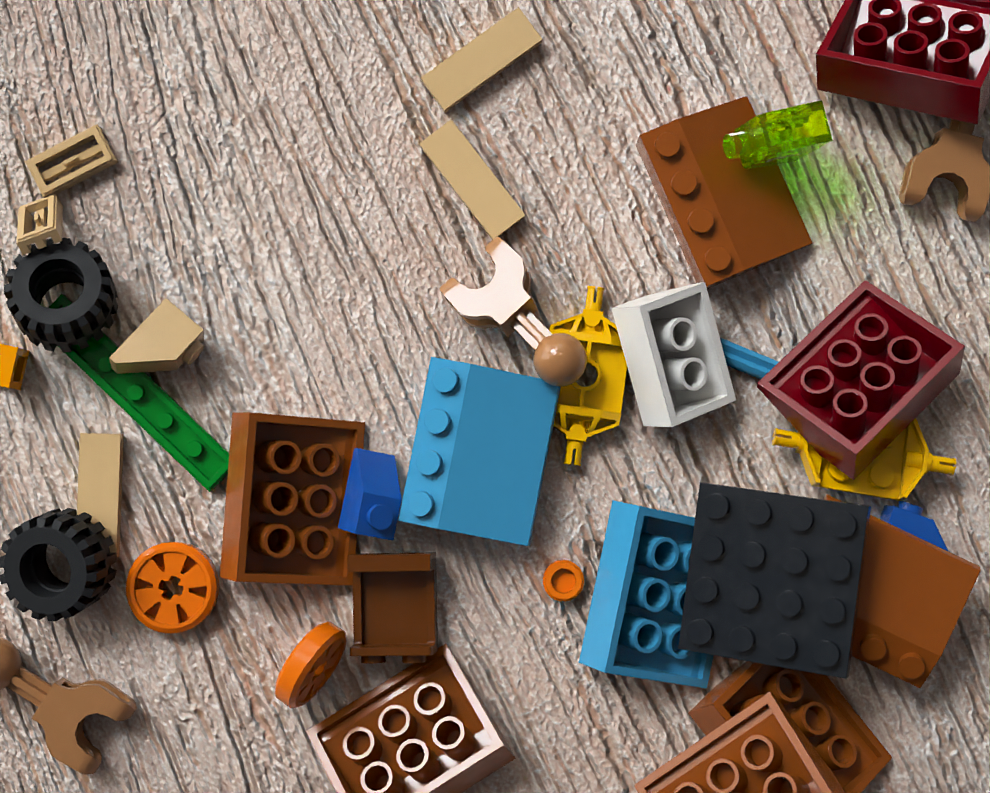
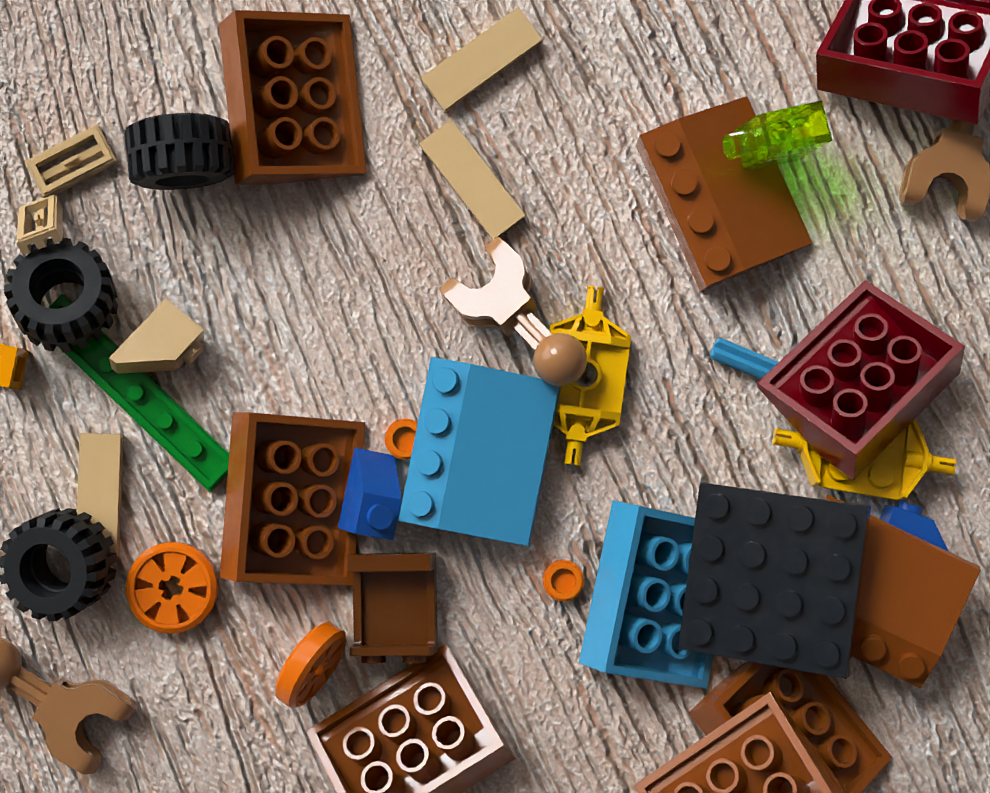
(179, 151): none -> black tyre
(291, 96): none -> dark orange slope
(400, 438): none -> orange tile
(674, 355): white slope -> none

